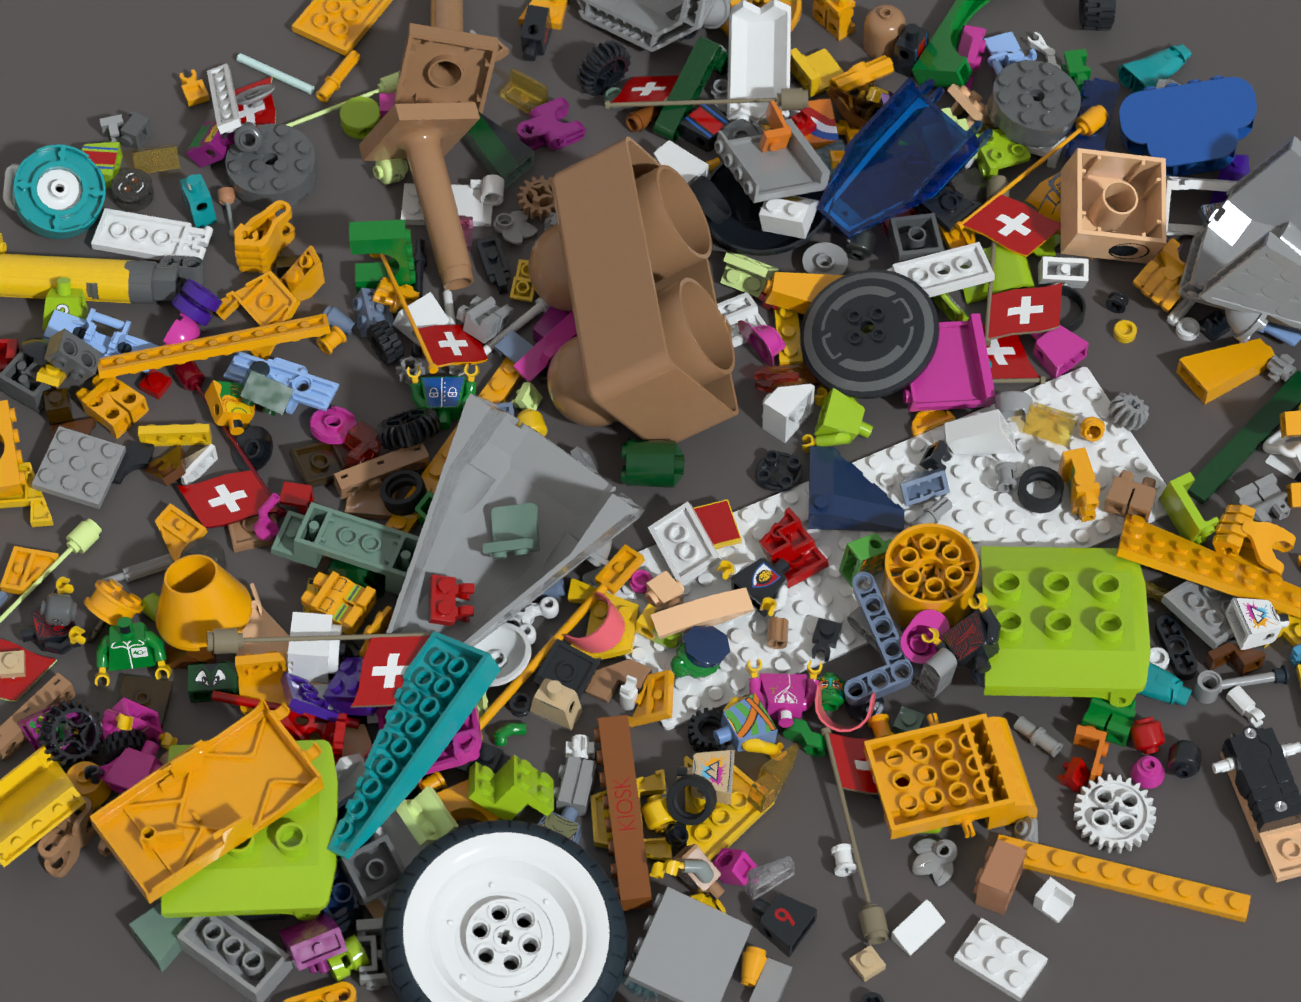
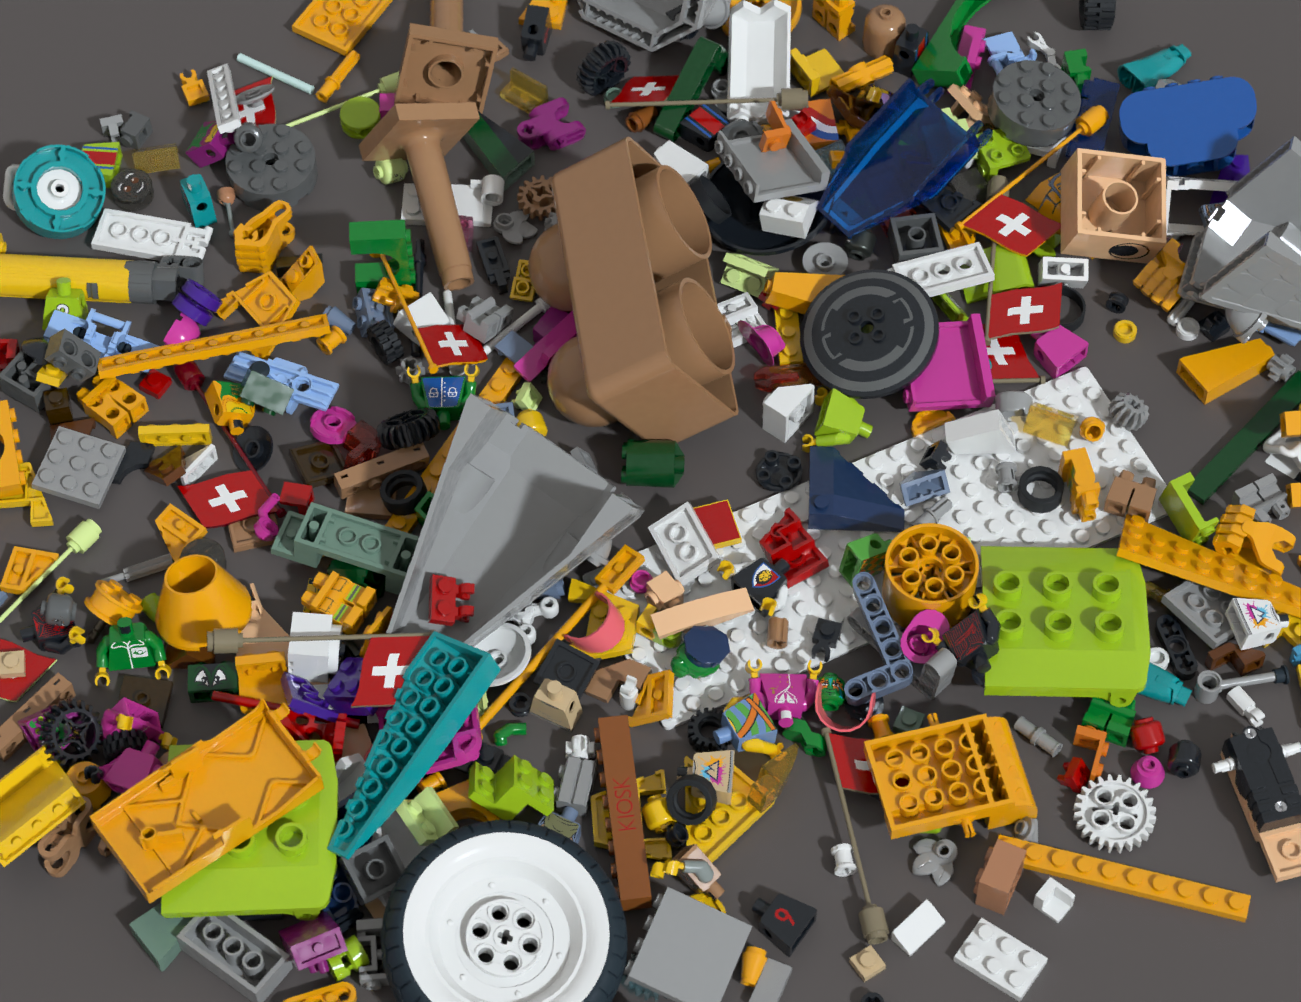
(513, 531): sand green bracket -> none
(733, 866): dark pink brick -> none
(769, 876): clear wing -> none

